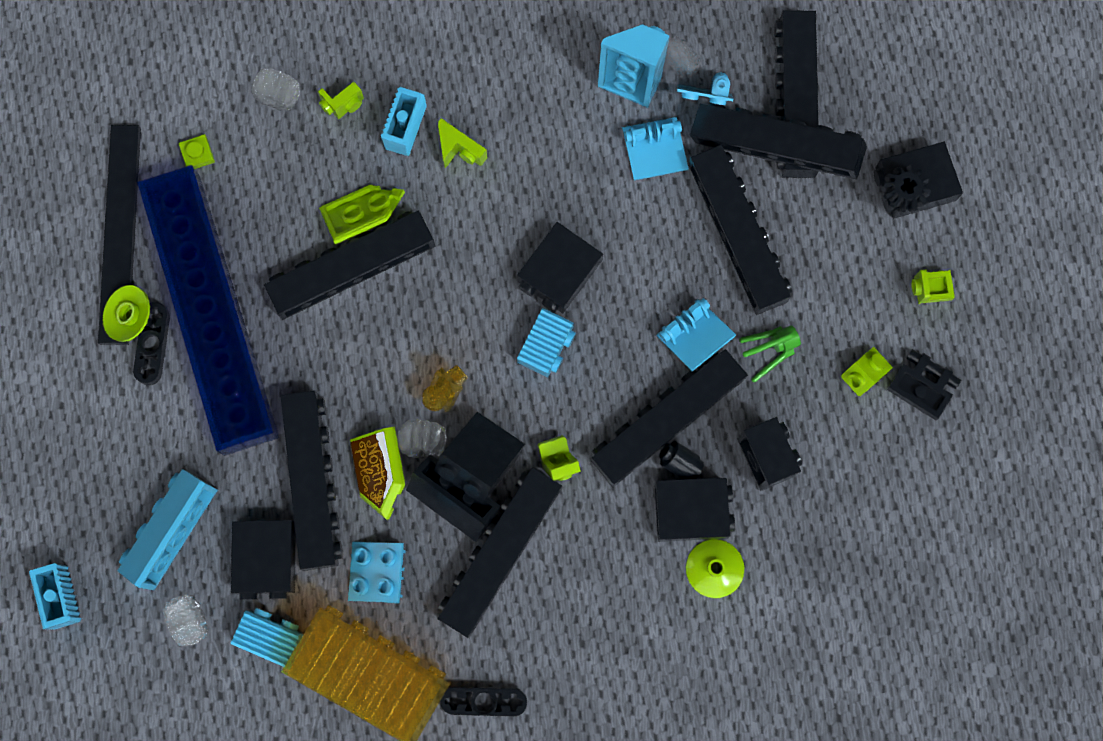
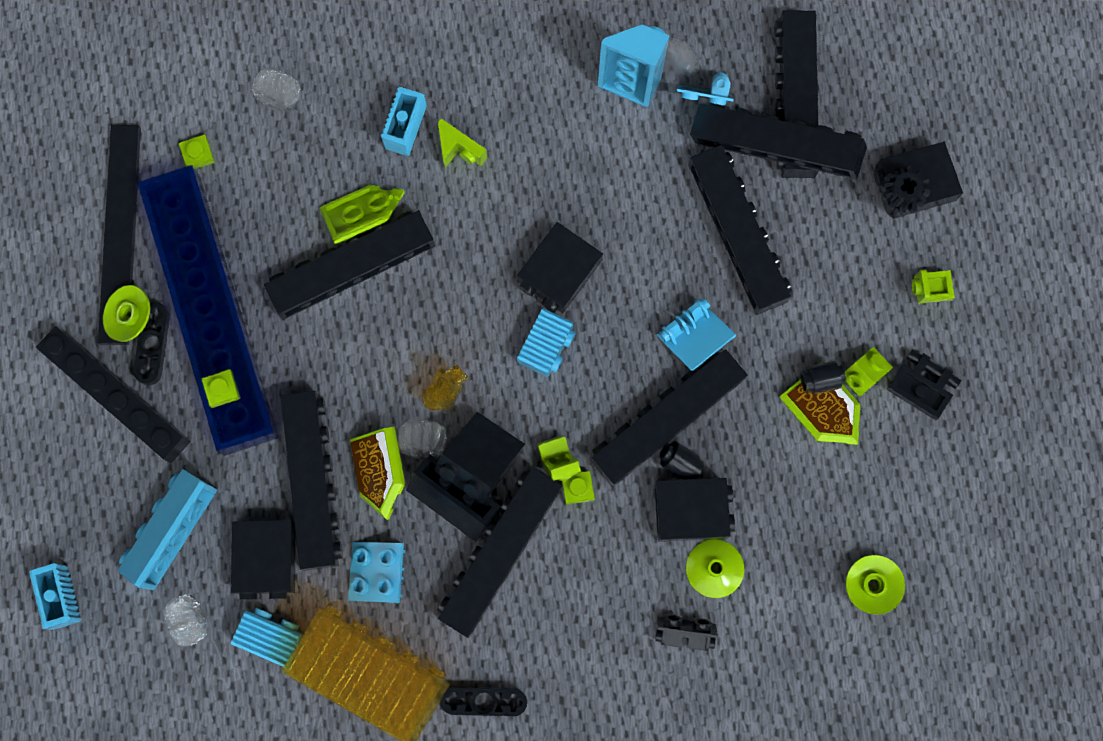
(113, 394): none -> black brick
(220, 388): none -> lime plate
(346, 101): lime bracket -> none
(578, 488): none -> lime plate
(655, 148): medium azure hinge -> none
(700, 632): none -> black hinge
(770, 453): black brick -> none
(783, 340): bright green plant -> none
(822, 378): none -> black brick
(827, 415): none -> tile
(890, 584): none -> lime dish

